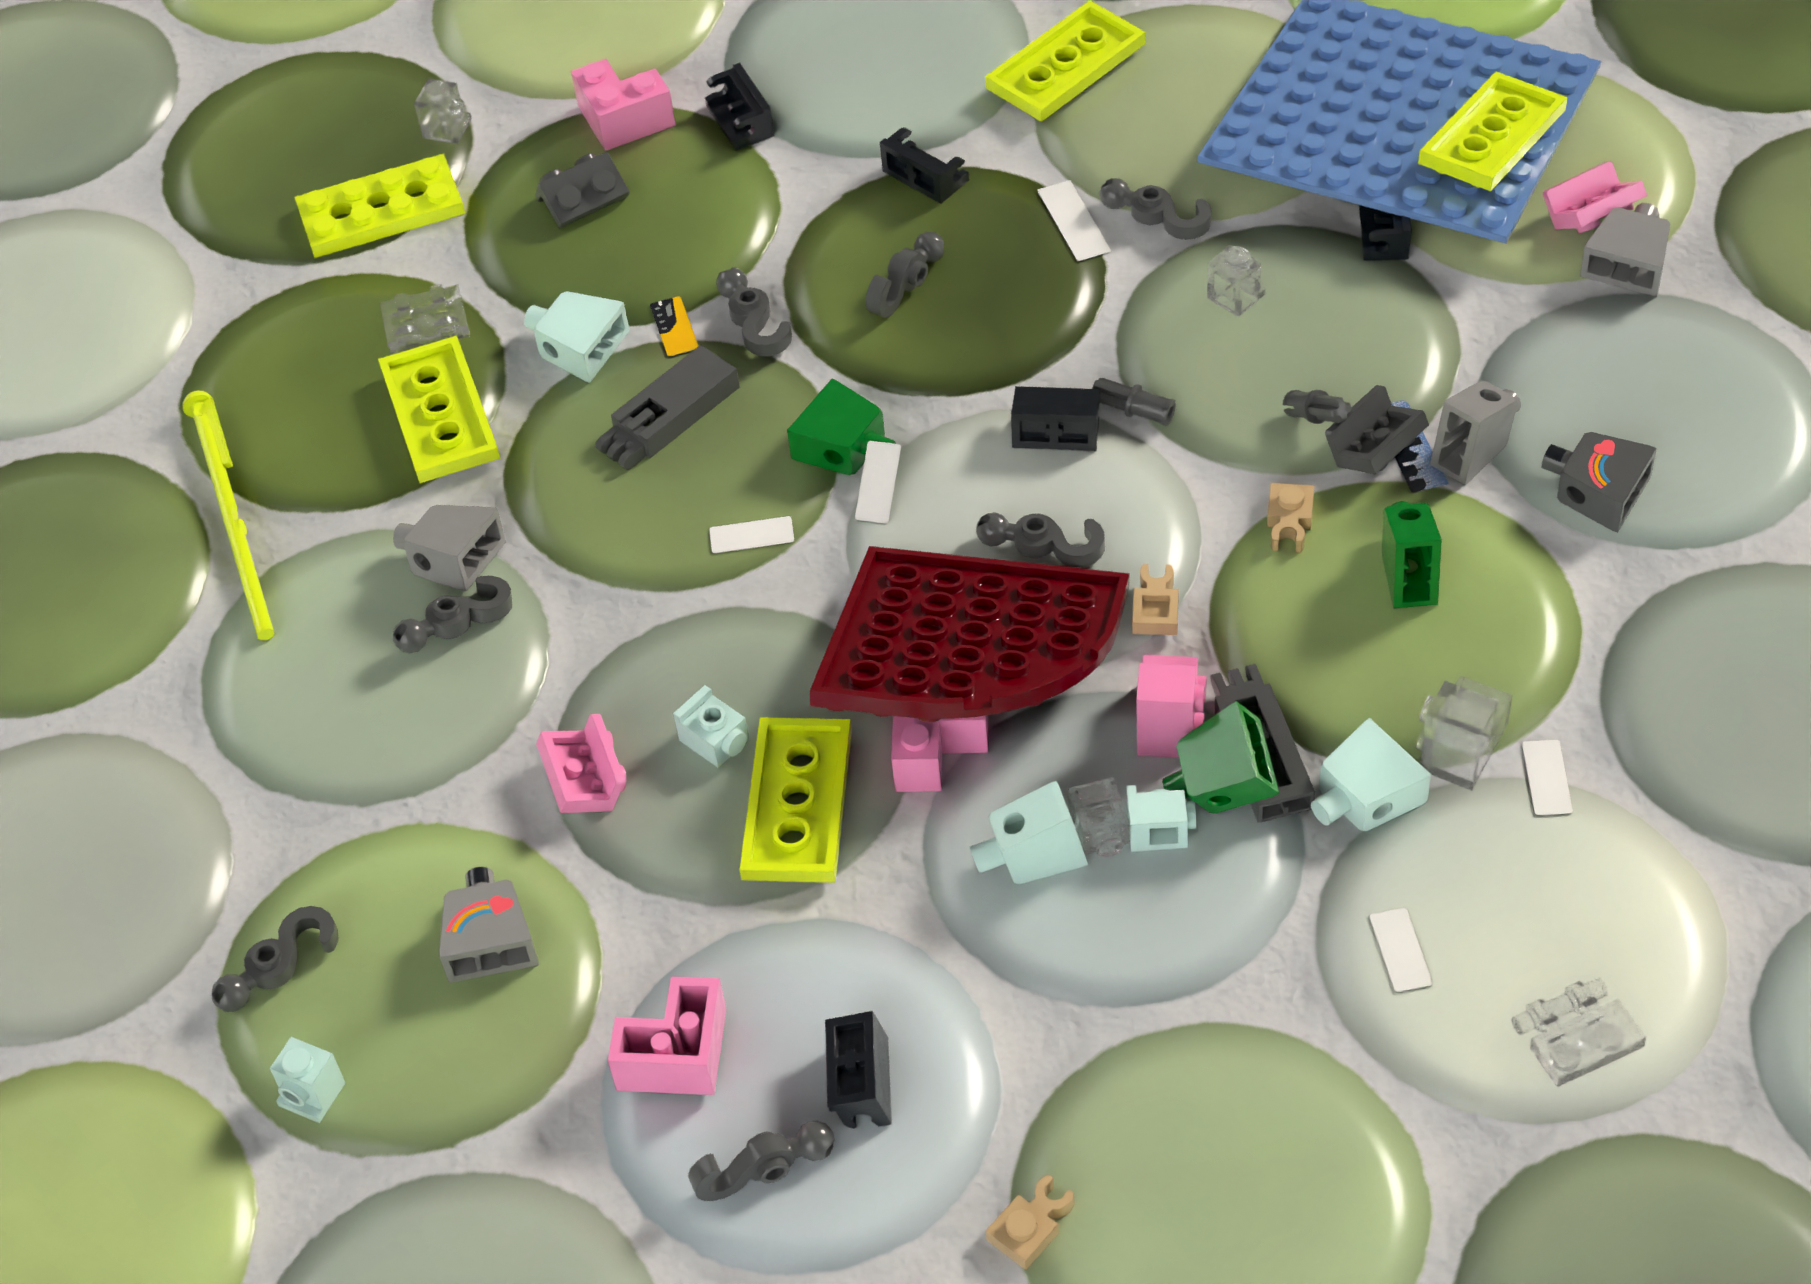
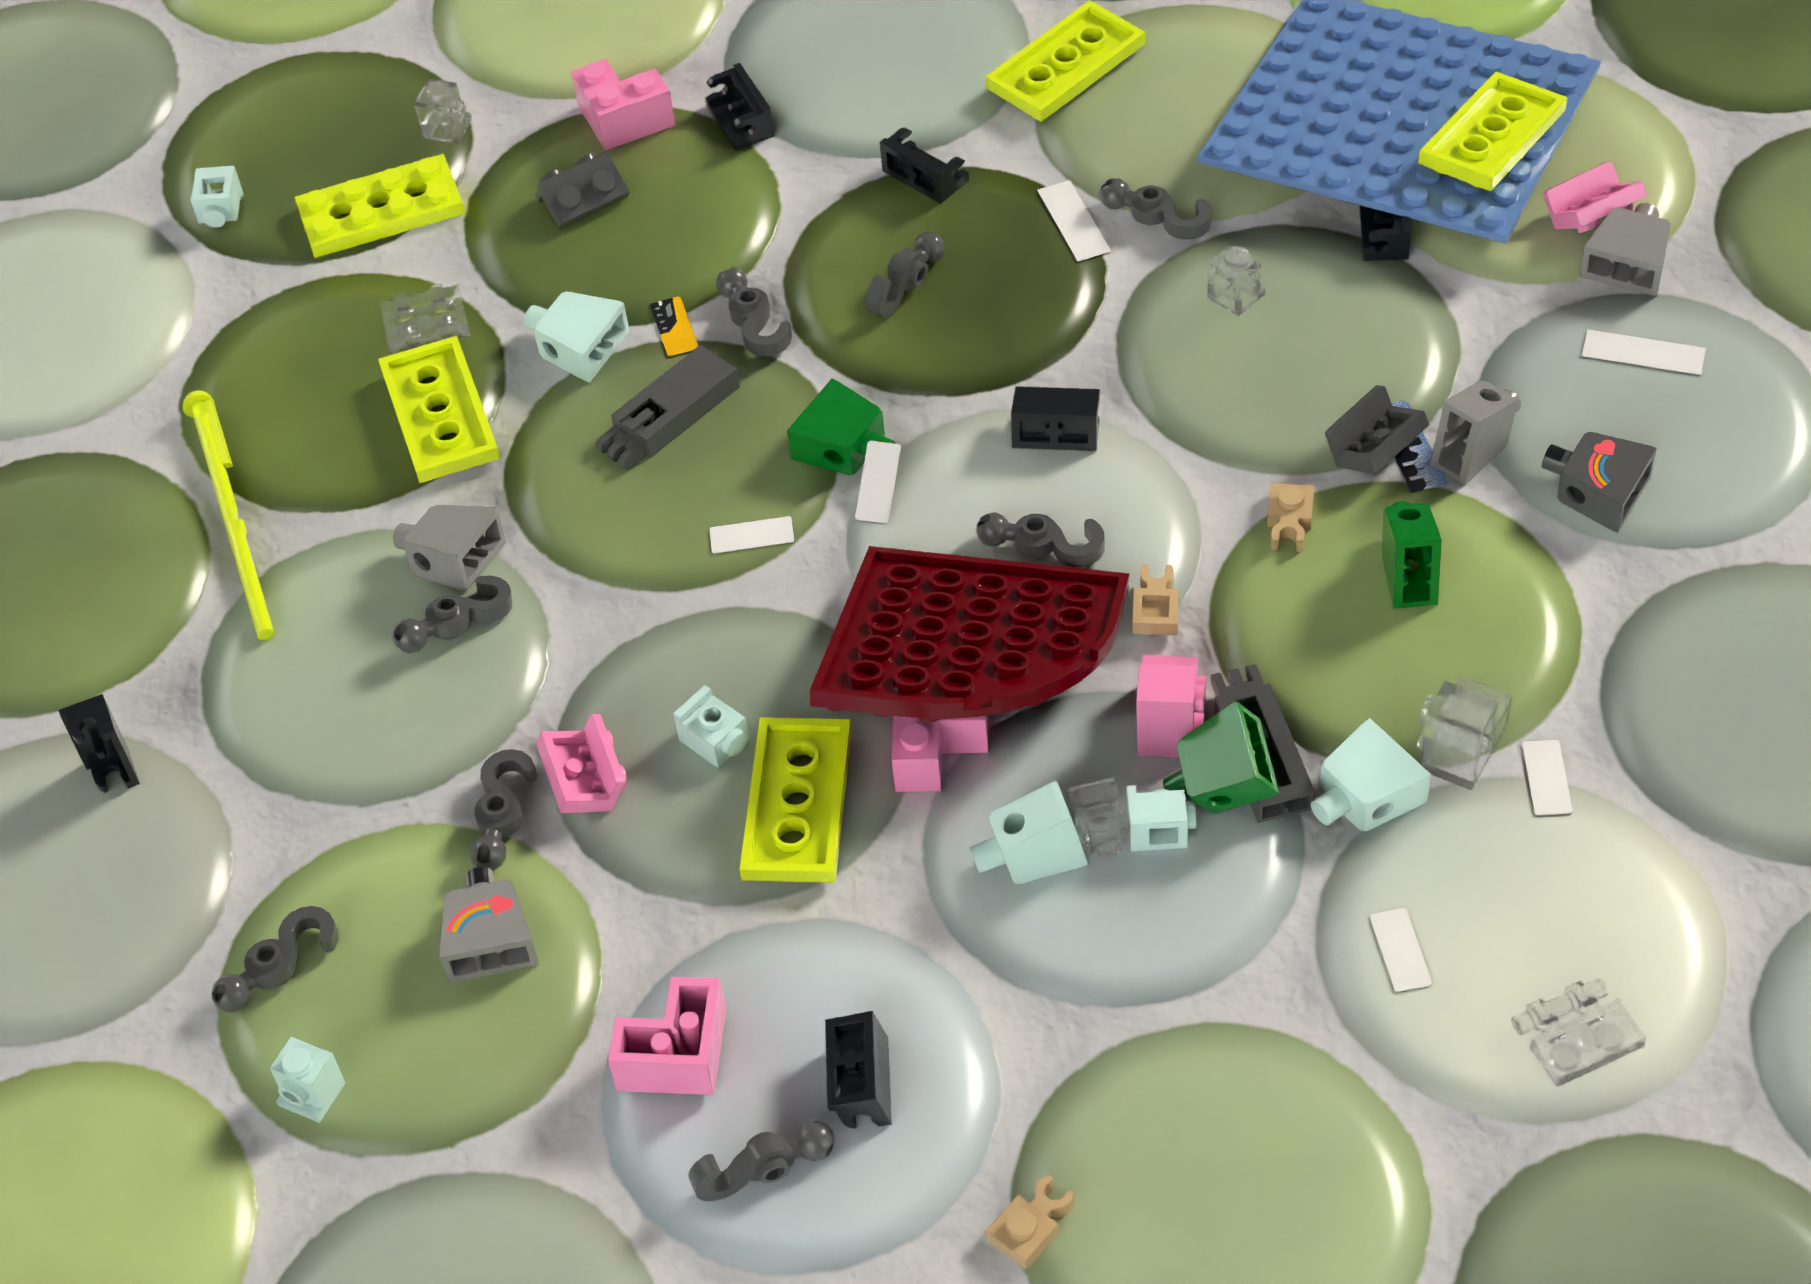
(99, 741): none -> black hinge
(220, 205): none -> light aqua brick
(499, 810): none -> dark grey piece
(1135, 401): dark grey axle -> none
(1316, 406): dark grey axle -> none
(1644, 352): none -> white sticker

